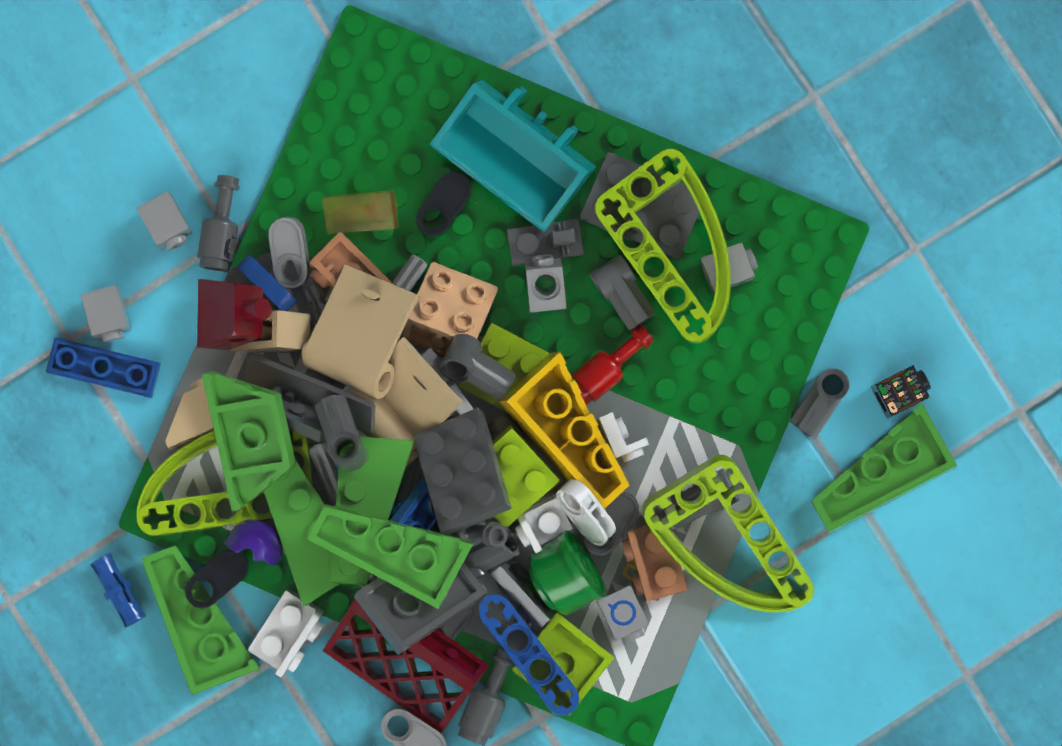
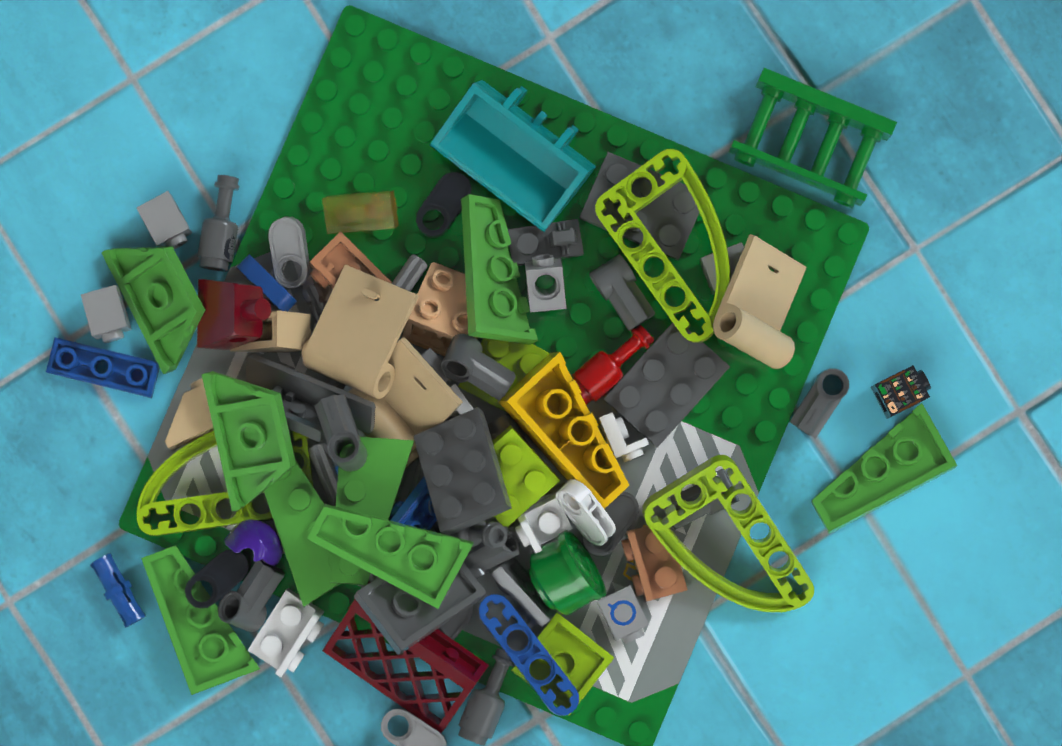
(158, 298): none -> bright green wing
(247, 606): none -> dark grey piece
(491, 276): none -> bright green wing
(666, 384): none -> dark grey plate
(759, 303): none -> tan door
(807, 102): none -> green fence

